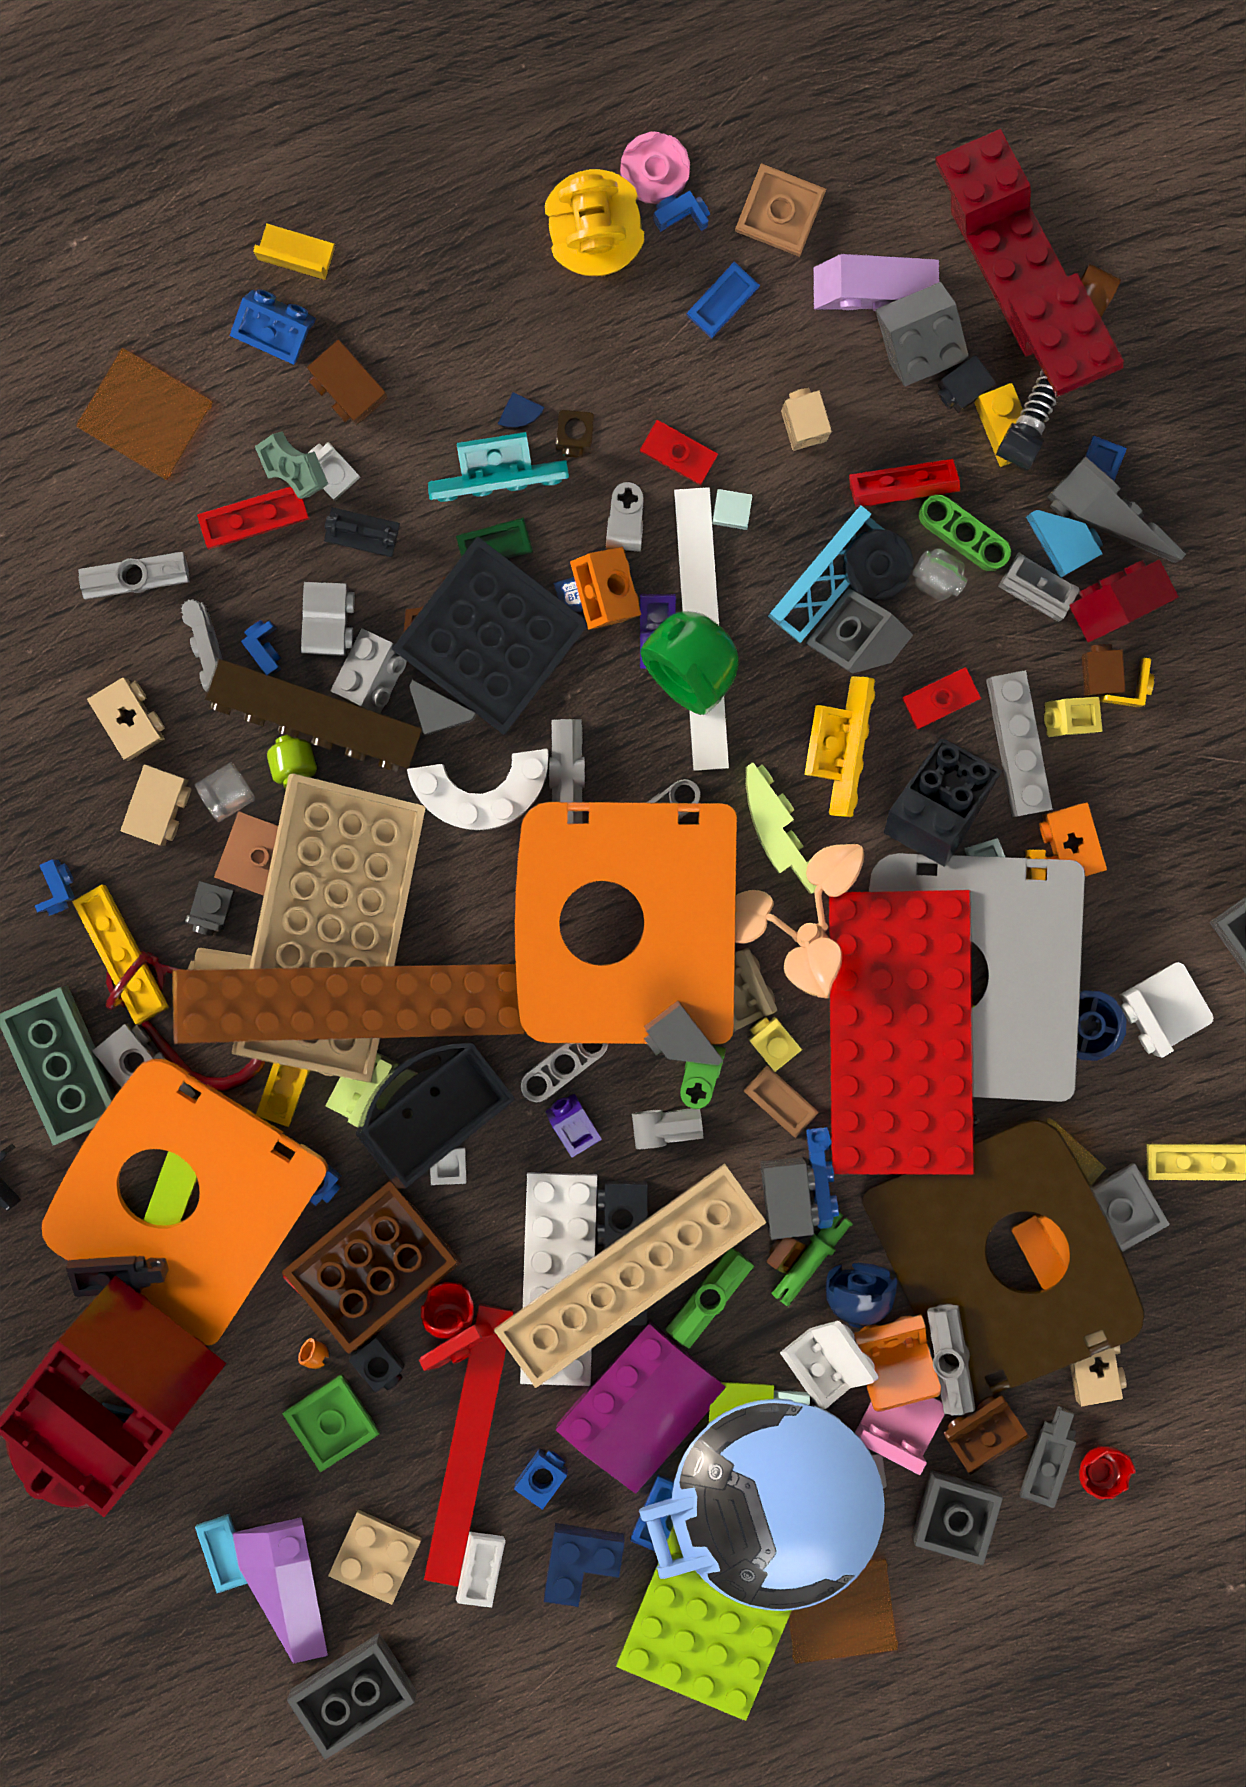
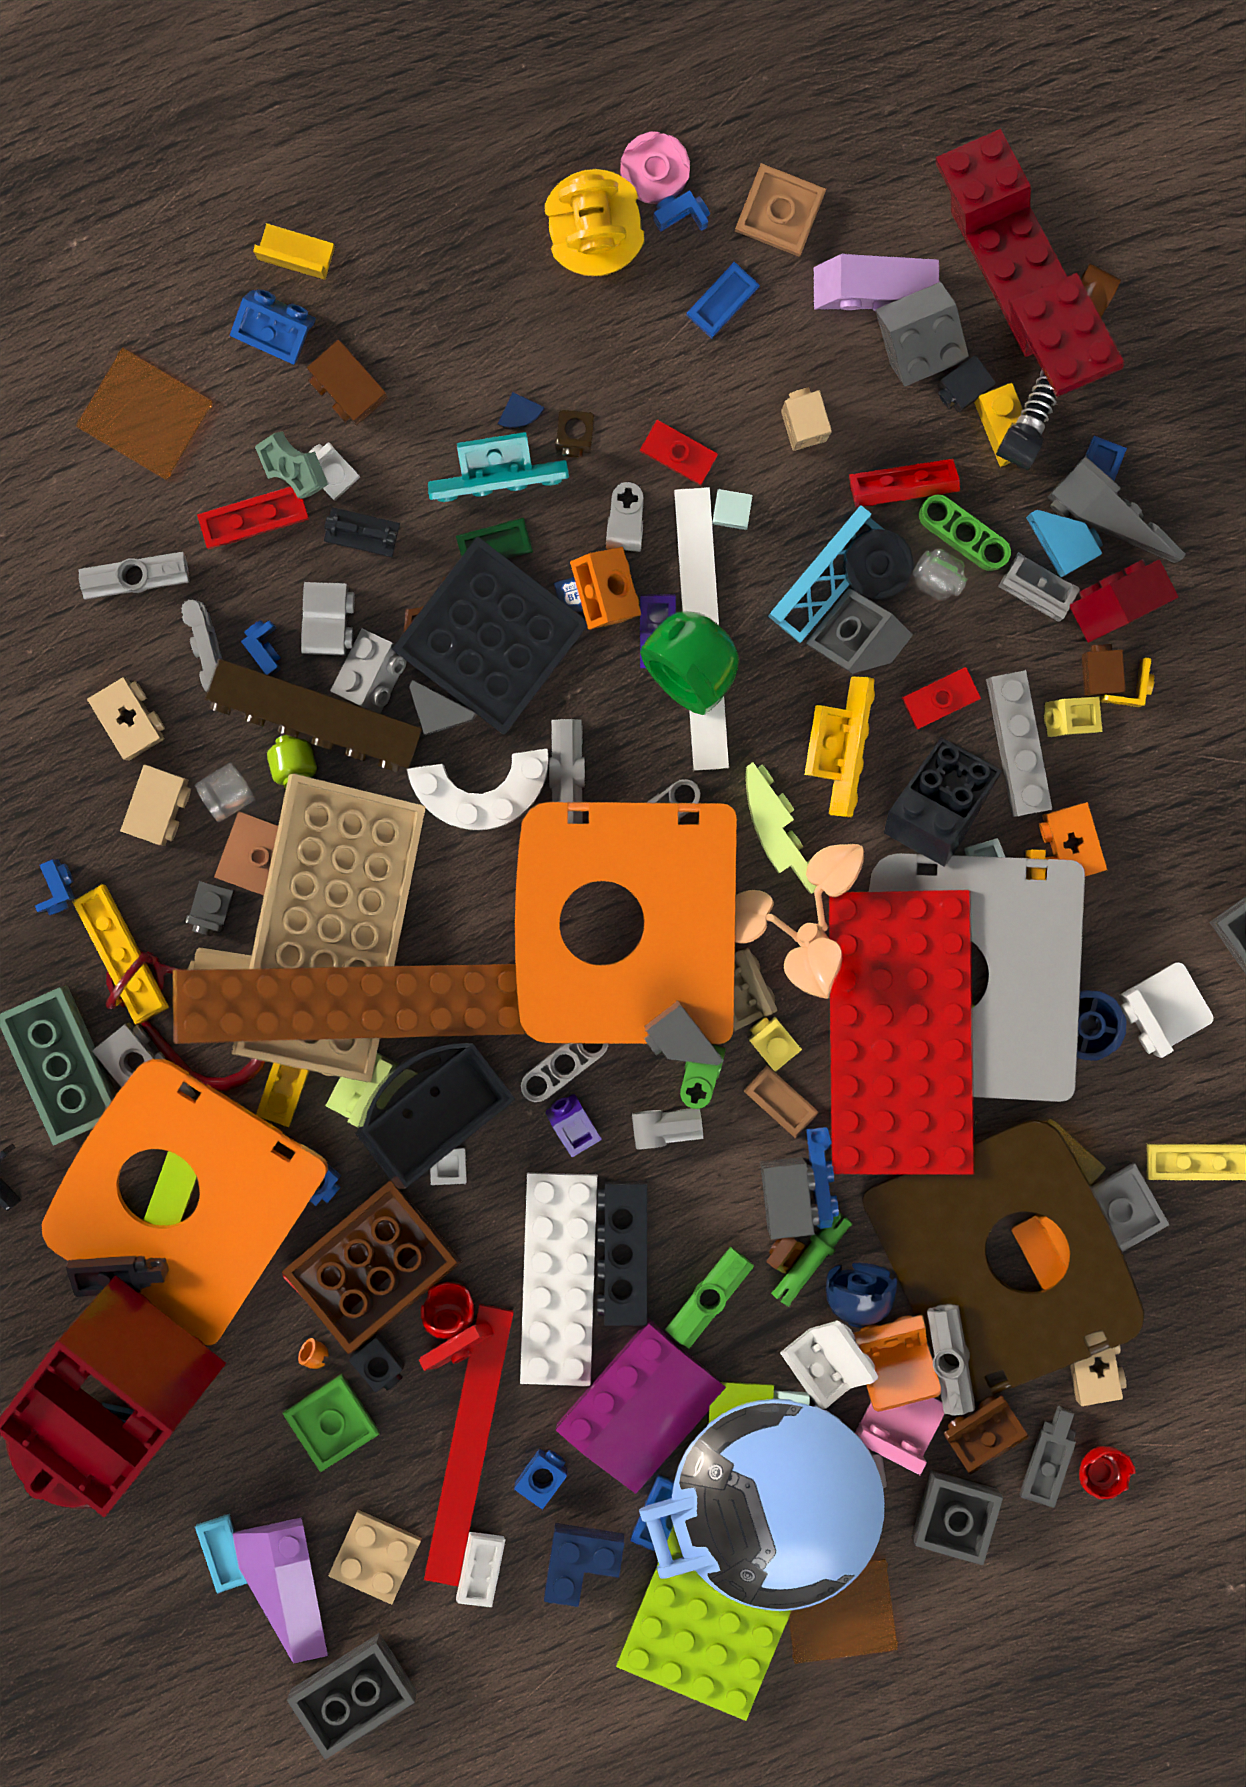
(630, 1275): tan plate -> none

